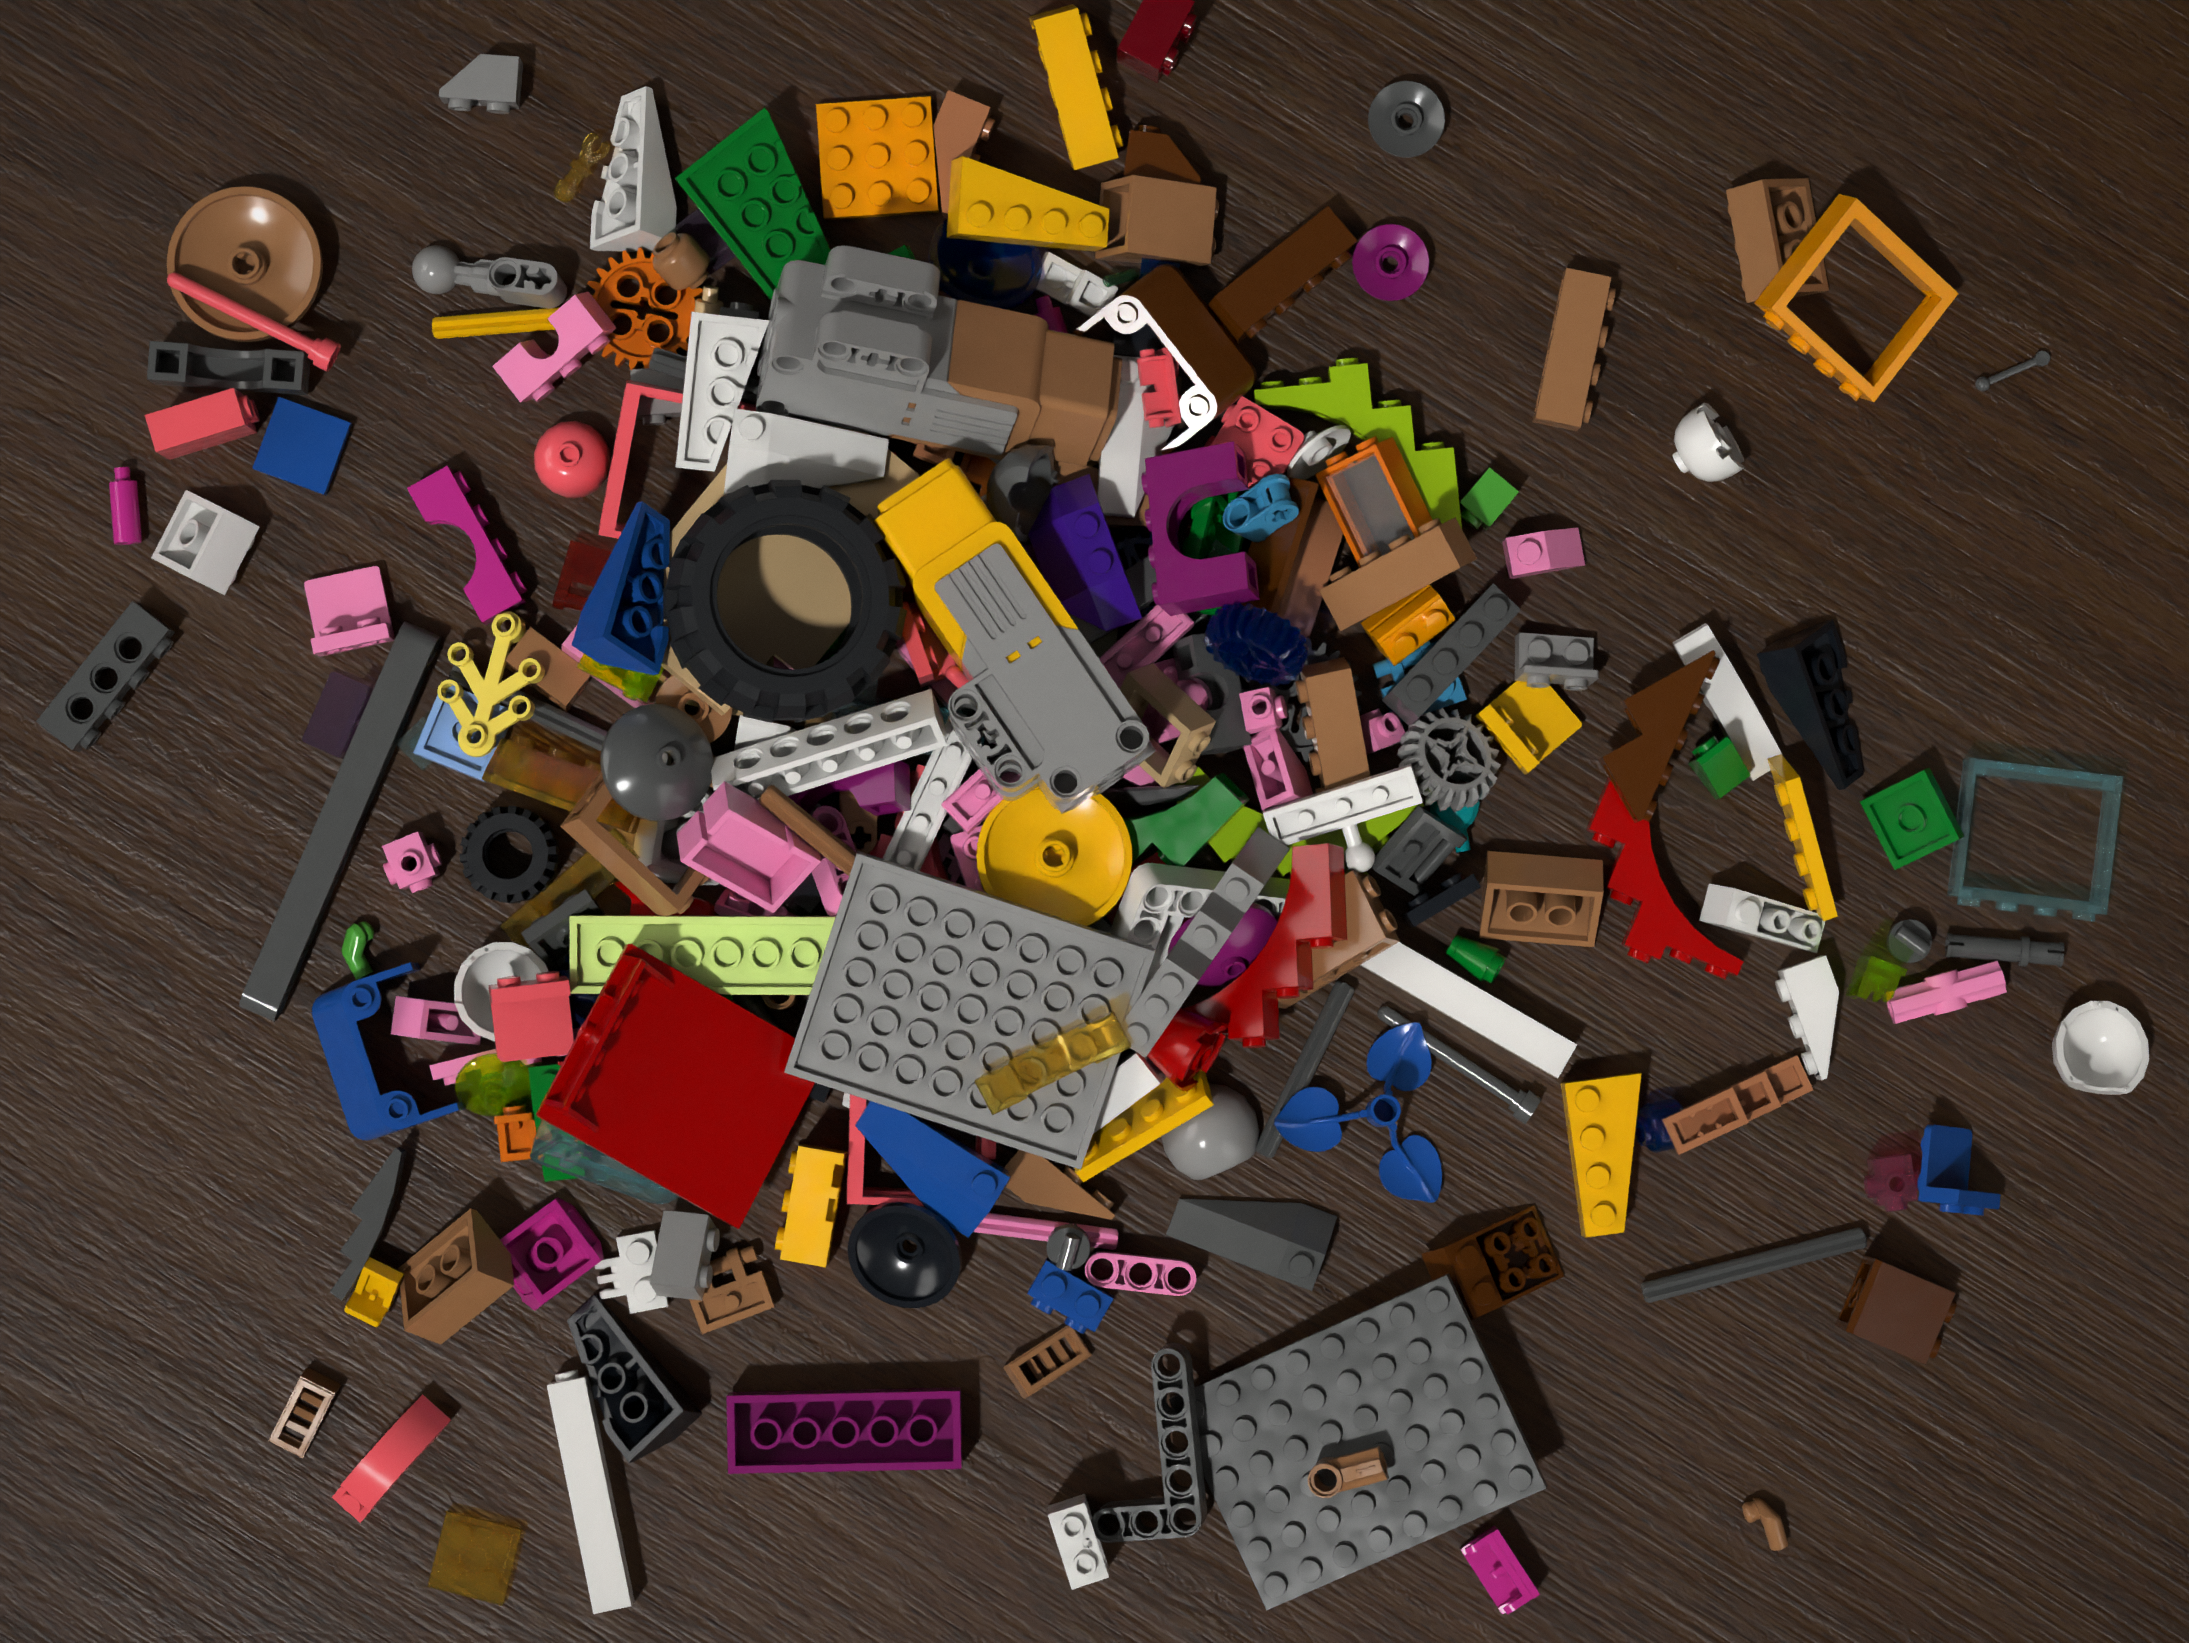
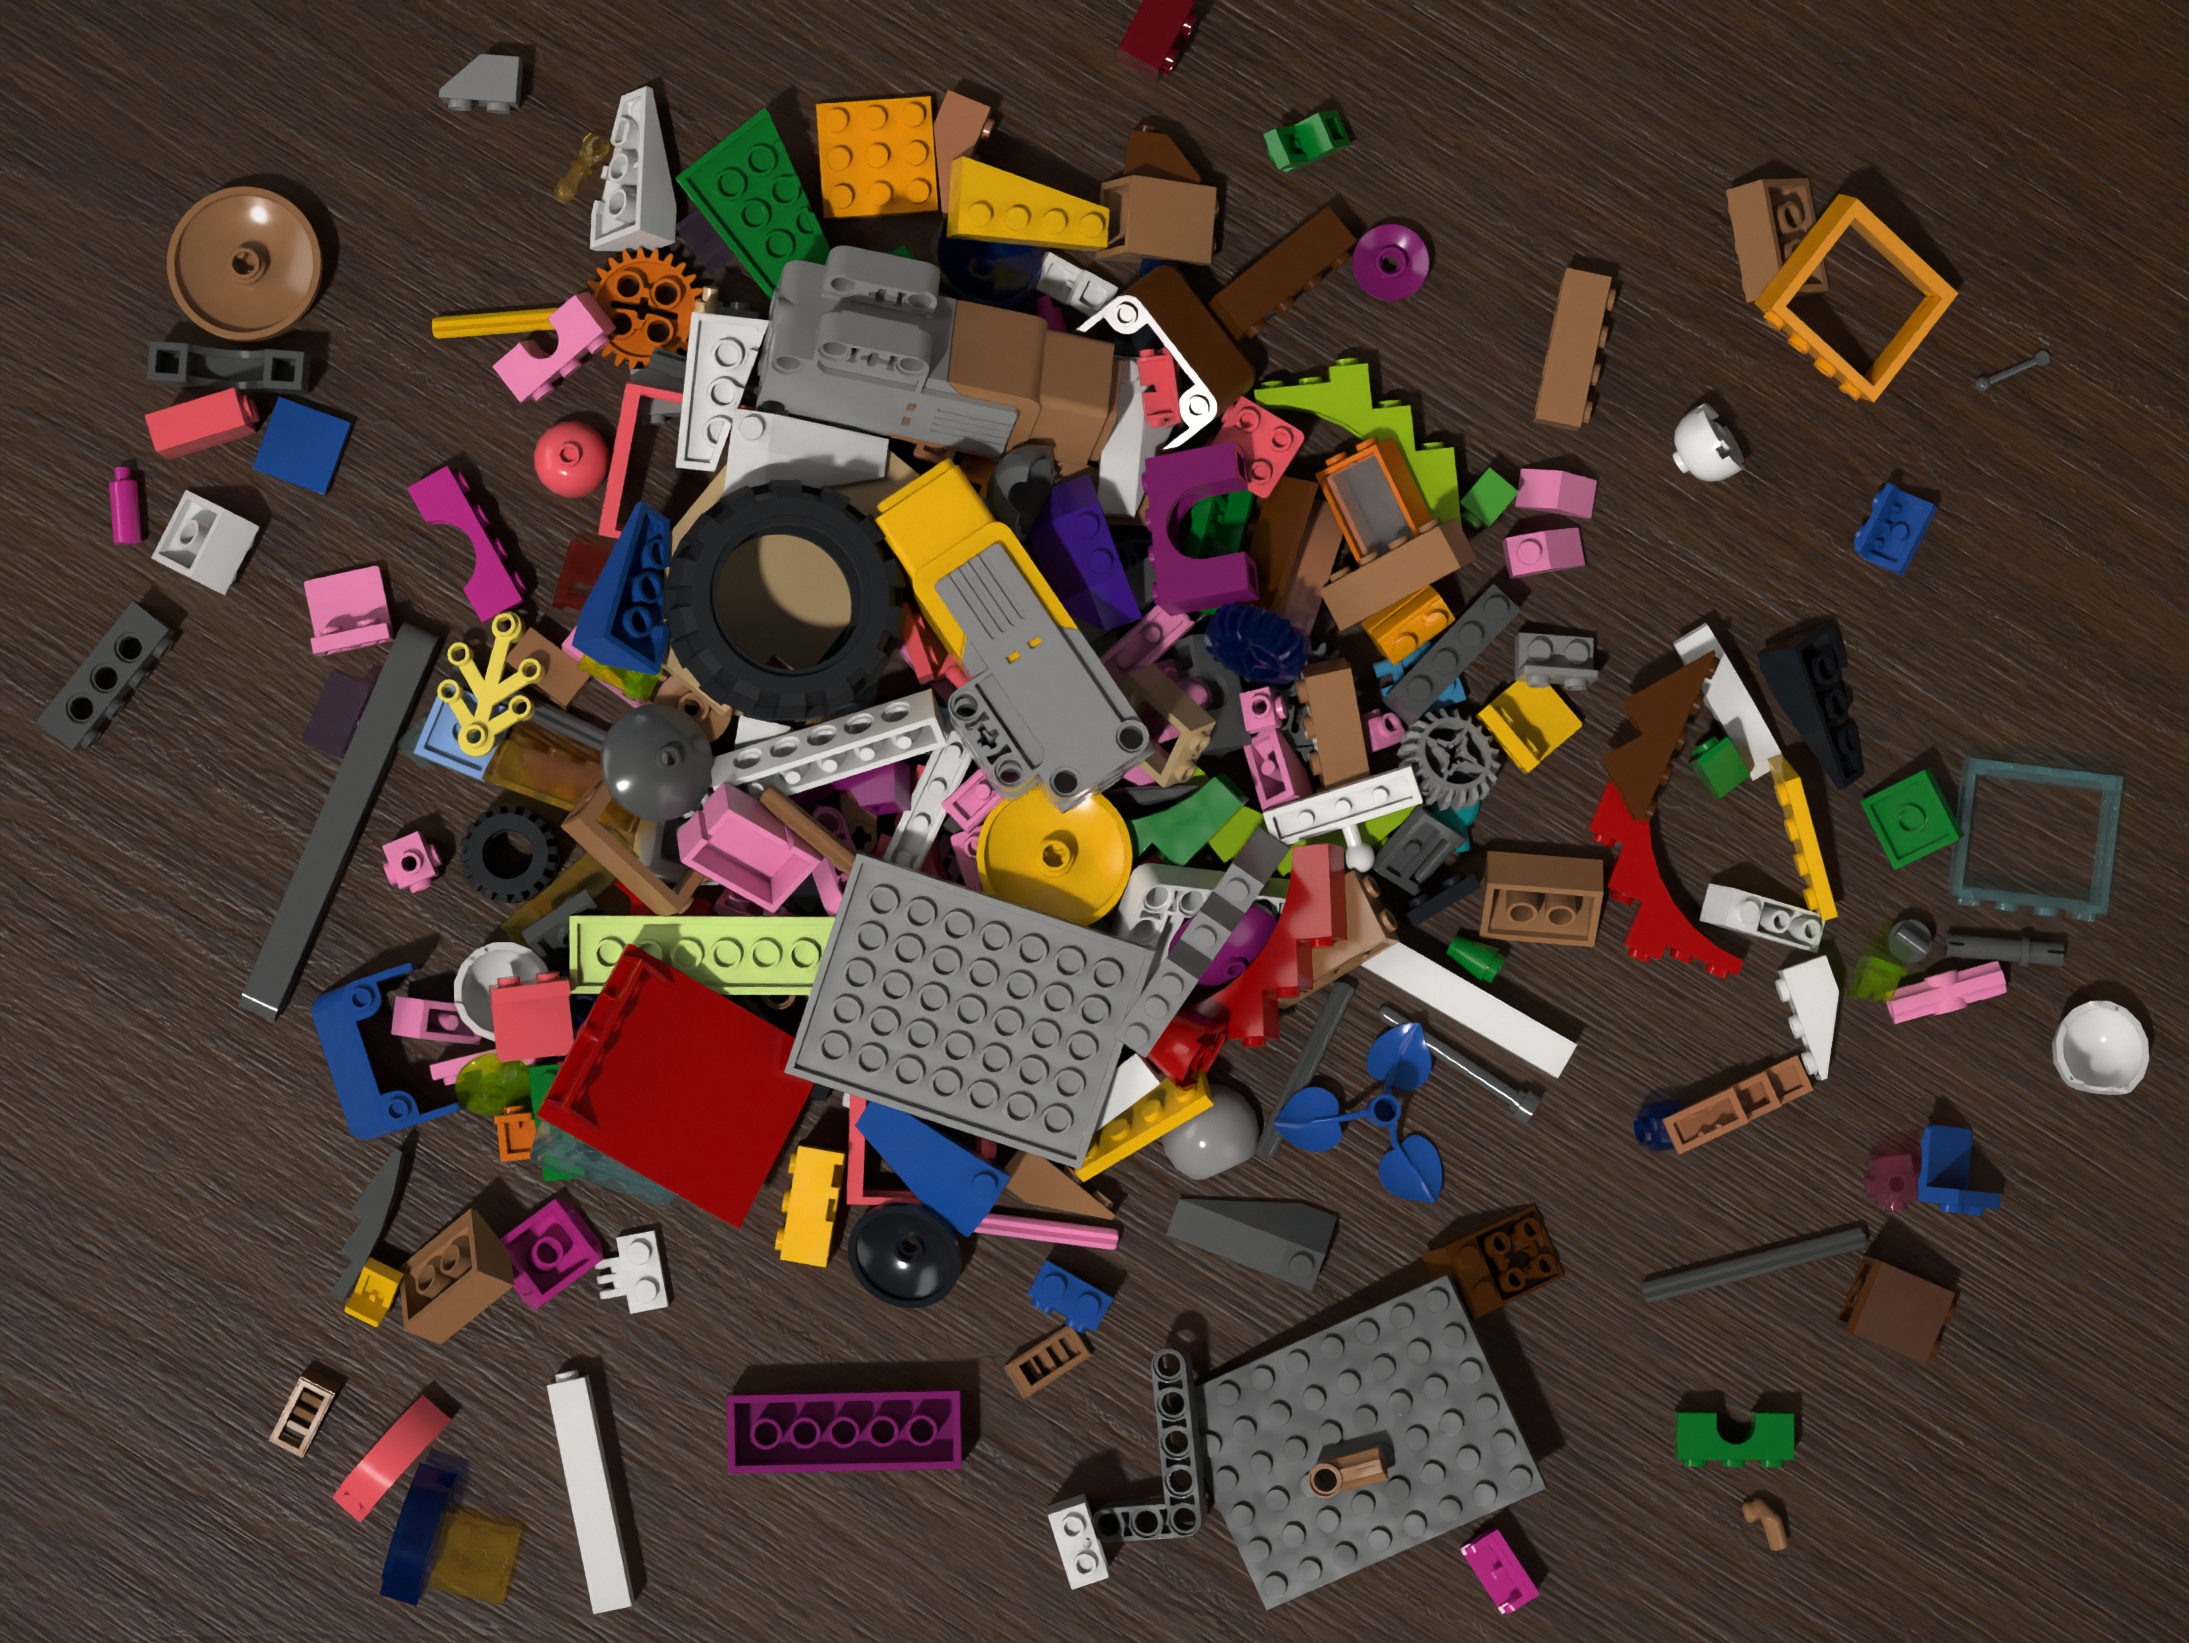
(320, 351): coral piece -> none
(353, 949): bright green arm -> none
(416, 1533): none -> clear blue arch
(439, 270): light grey beam -> none
(635, 1392): black wedge -> none
(680, 261): medium nougat head -> none
(684, 1255): light grey brick -> none
(735, 1299): medium nougat plate -> none
(1051, 1061): clear yellow slope -> none
(1068, 1246): dark grey piece -> none
(1075, 86): yellow wedge -> none
(1118, 278): clear green leg -> none
(1156, 1284): bright pink beam -> none
(1261, 511): dark azure piece -> none
(1306, 141): none -> green brick
(1316, 450): white dish -> none
(1411, 100): dark grey dish -> none
(1556, 492): none -> bright pink slope
(1601, 1144): yellow wedge -> none
(1767, 1439): none -> green arch
(1894, 529): none -> blue bracket

